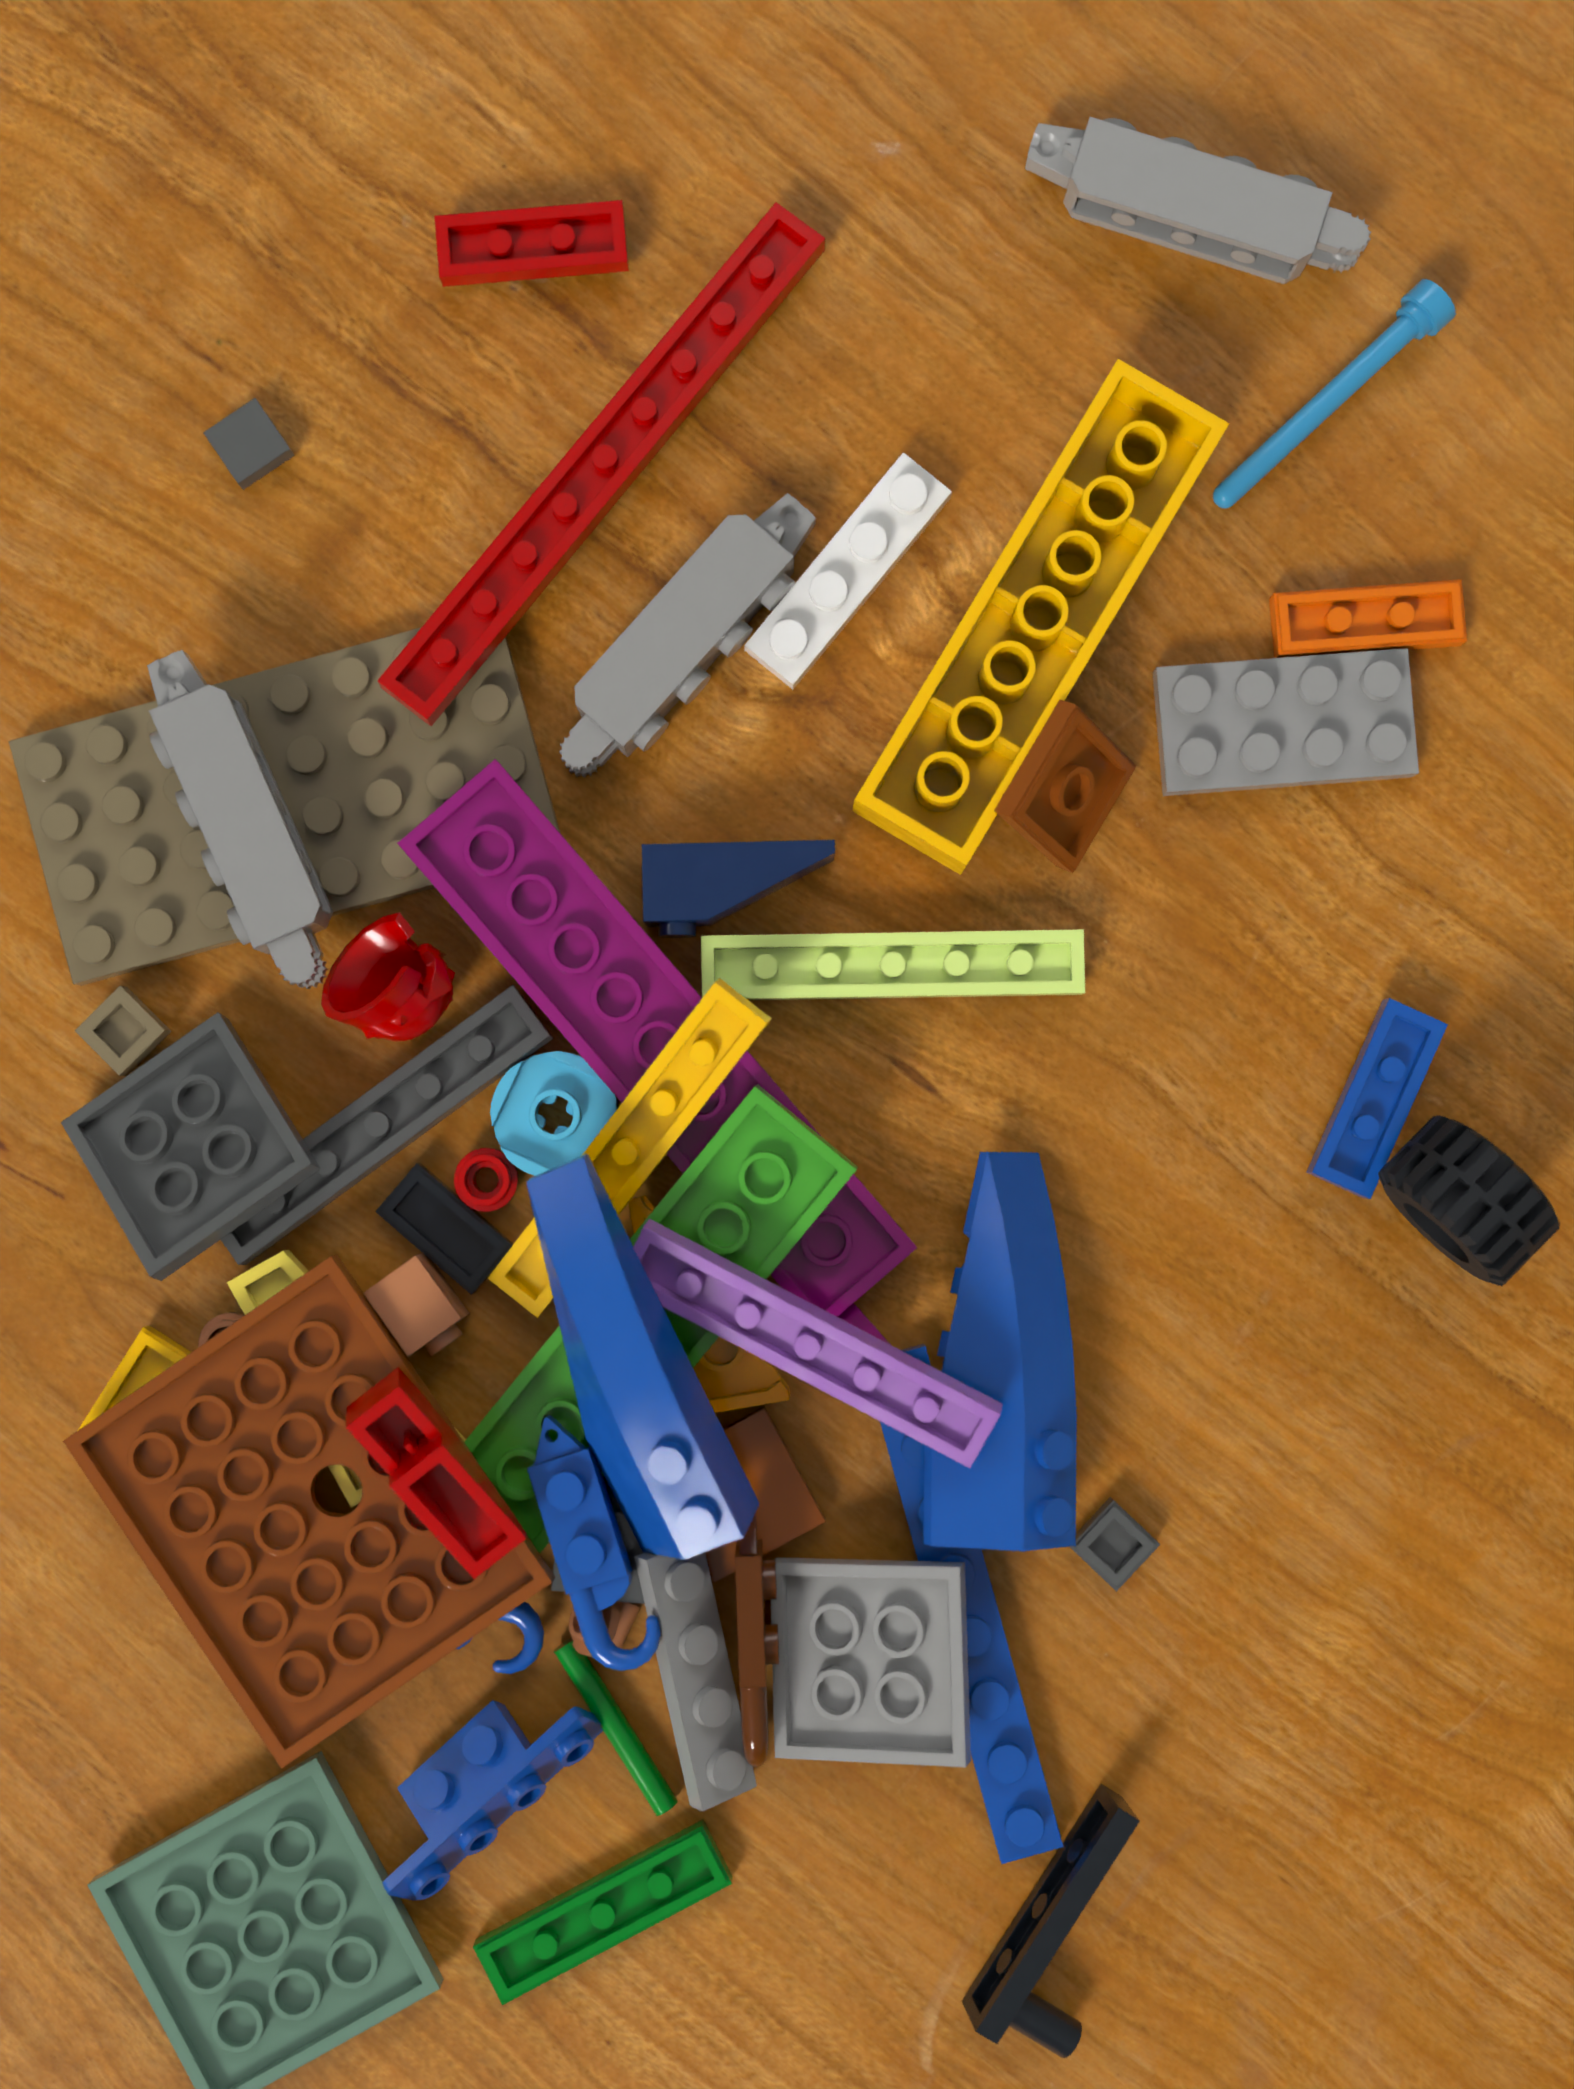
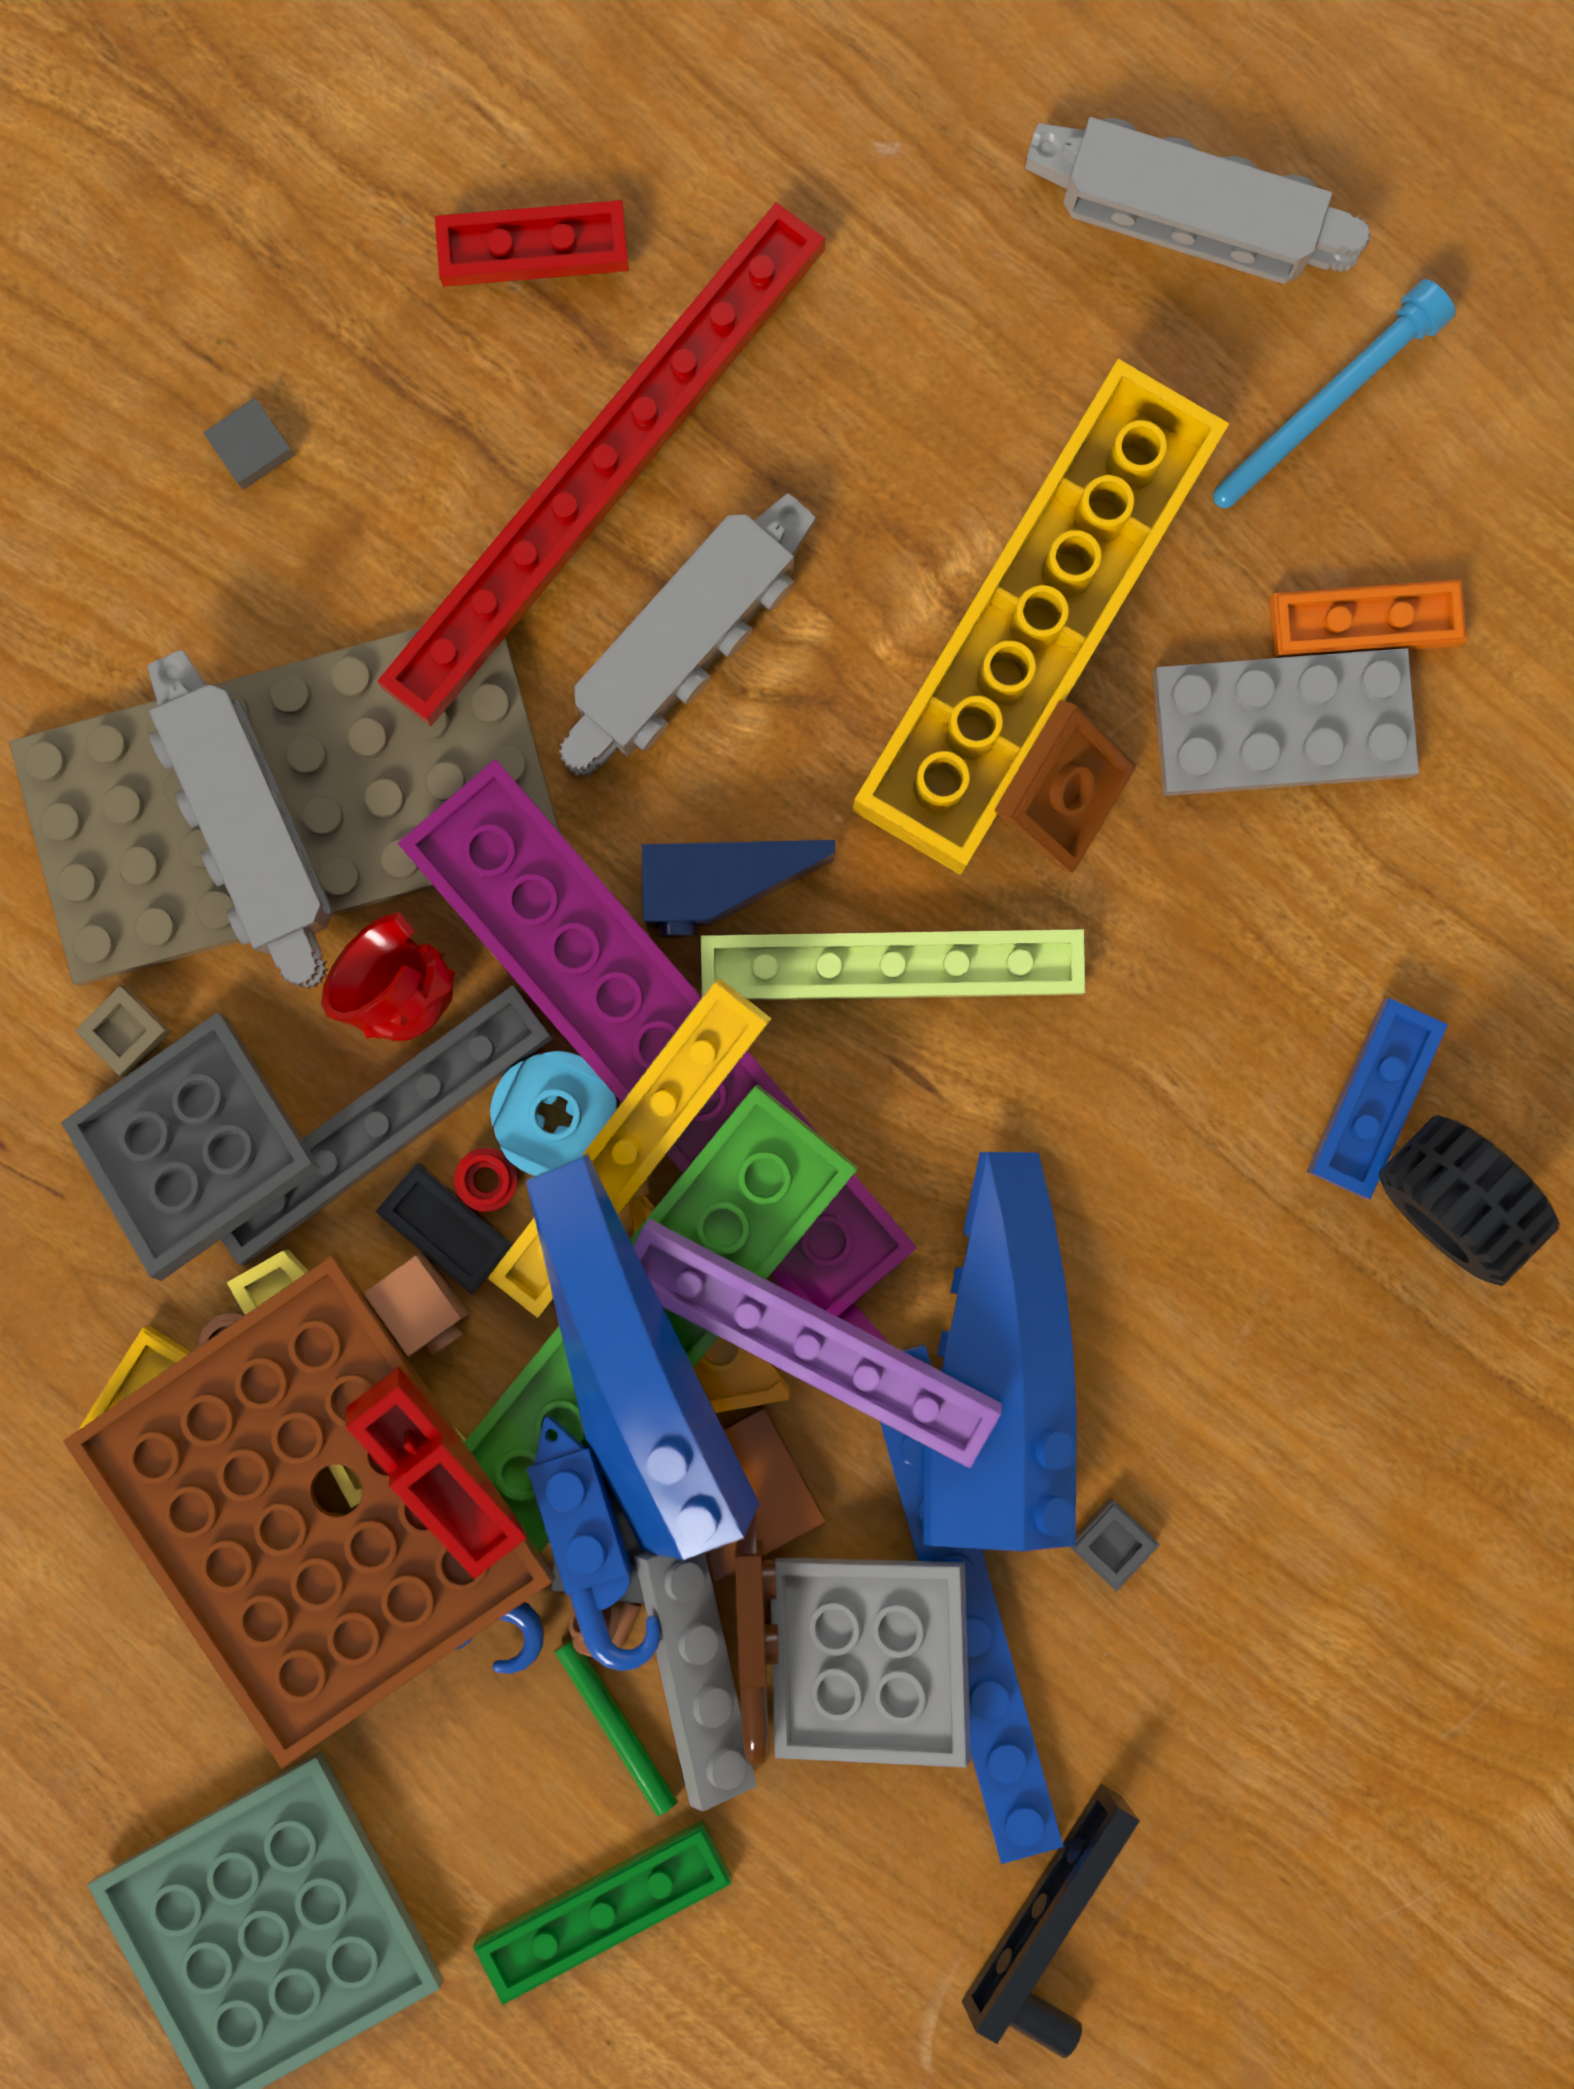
(477, 1786): blue bracket -> none
(848, 571): white plate -> none

